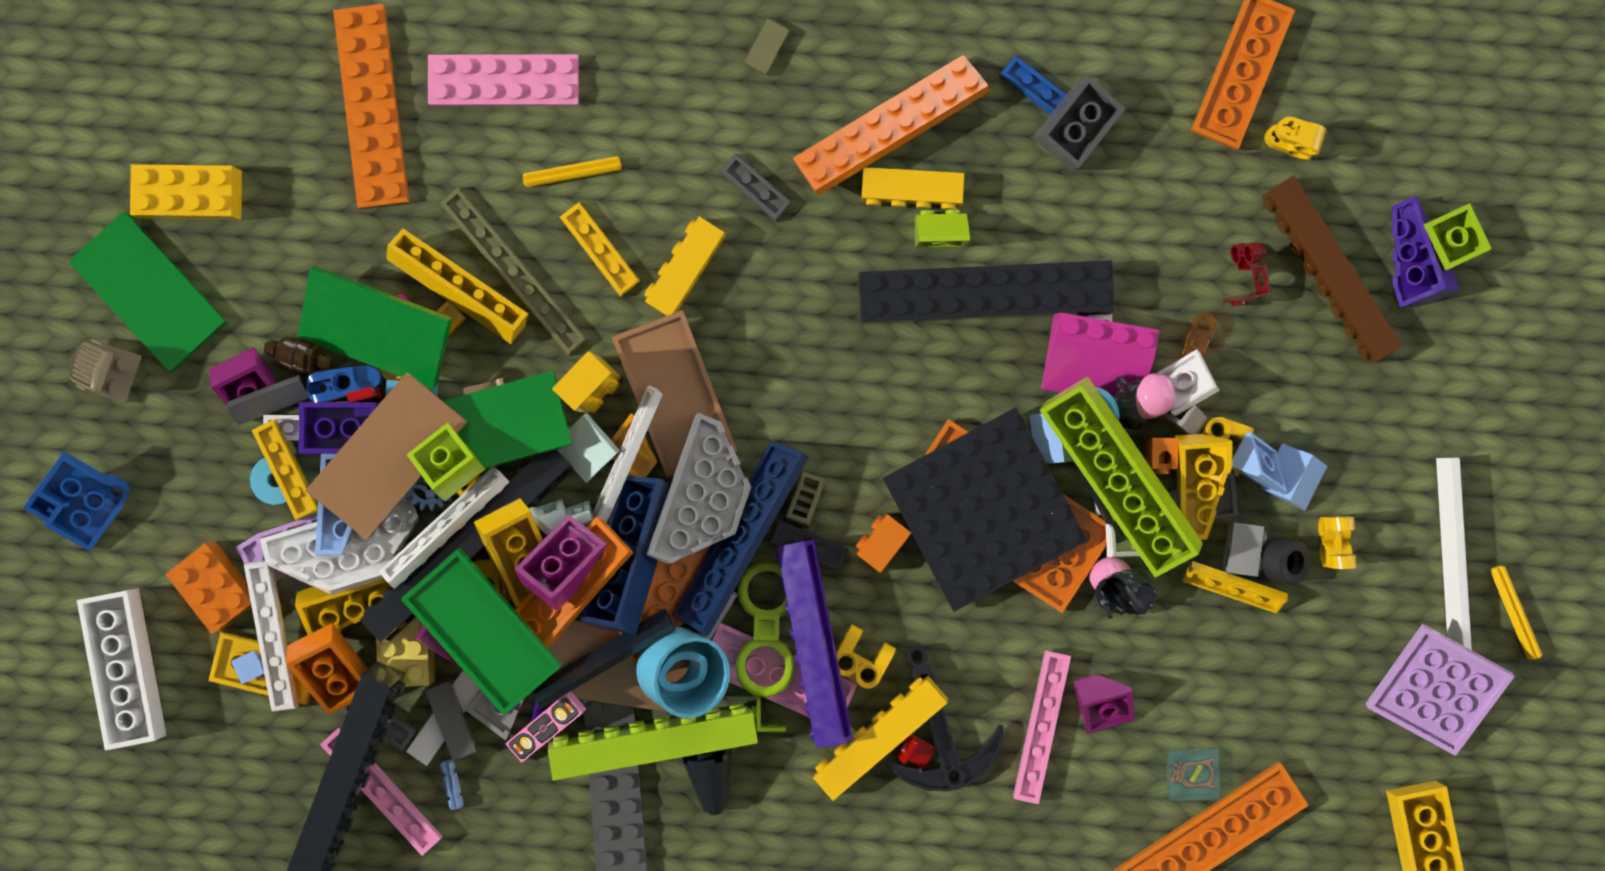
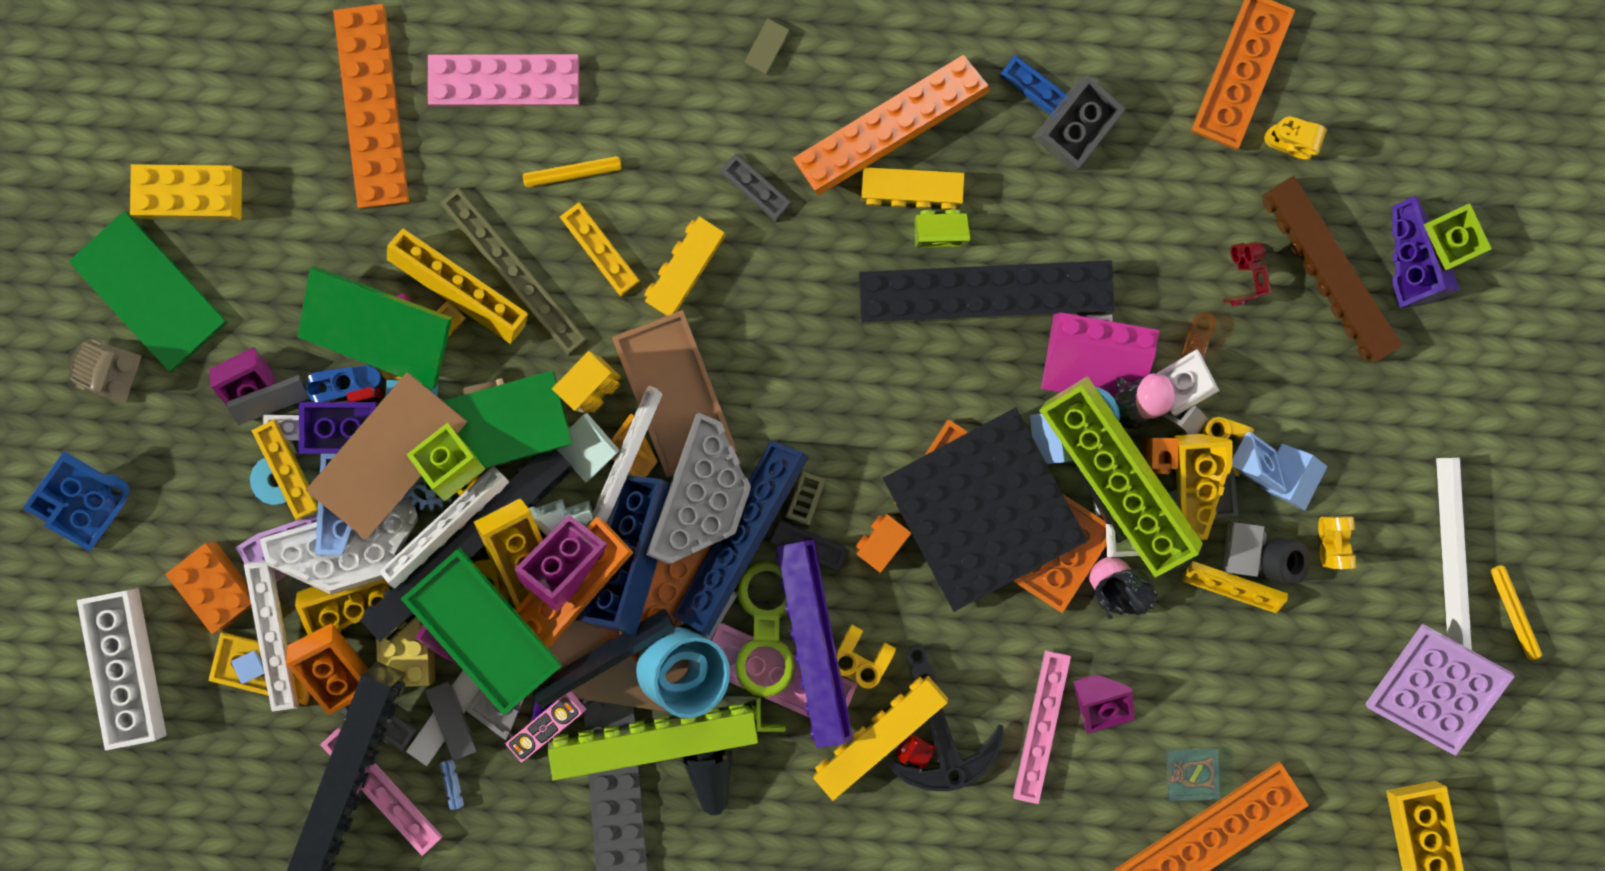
(298, 355): dark brown piece -> none

